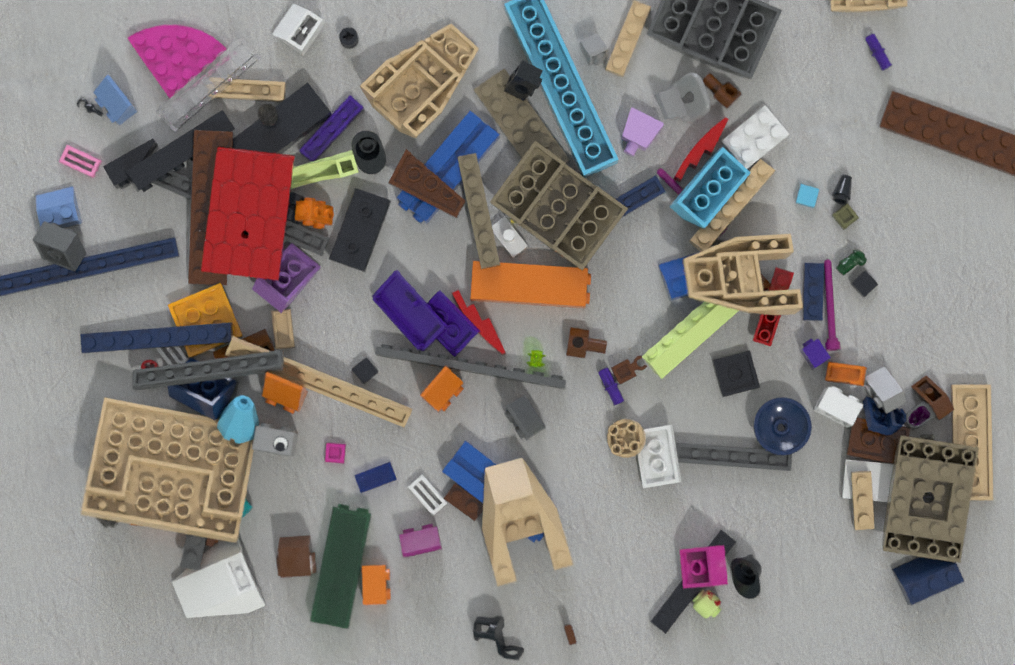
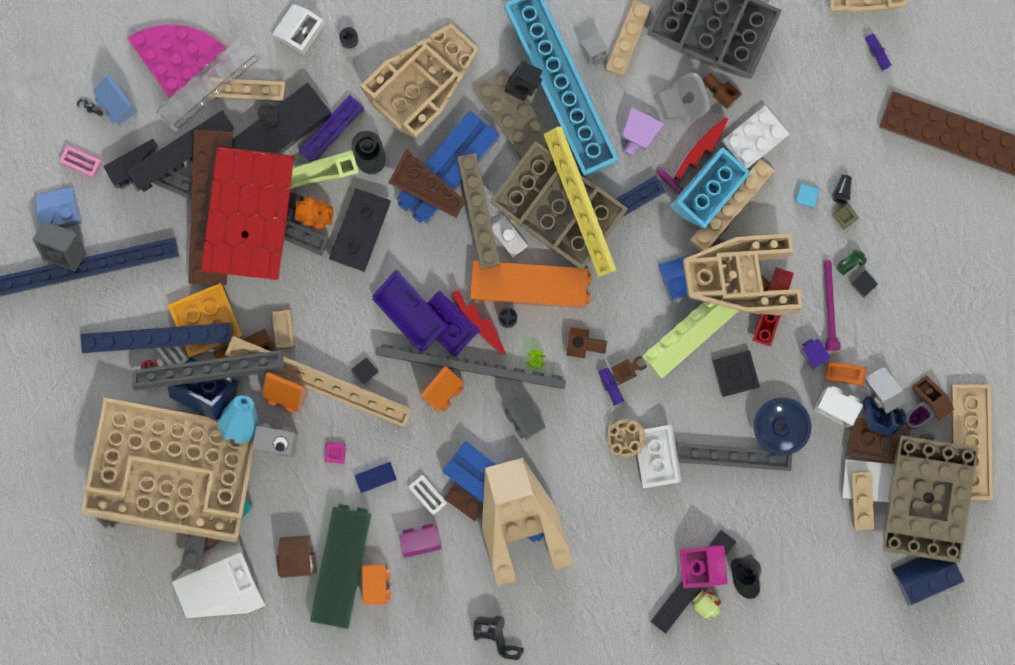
(295, 274): medium lavender slope -> none
(507, 314): none -> black wheel
(570, 634): reddish brown tile -> none
(580, 201): none -> light yellow plate
(813, 291): dark blue plate -> none

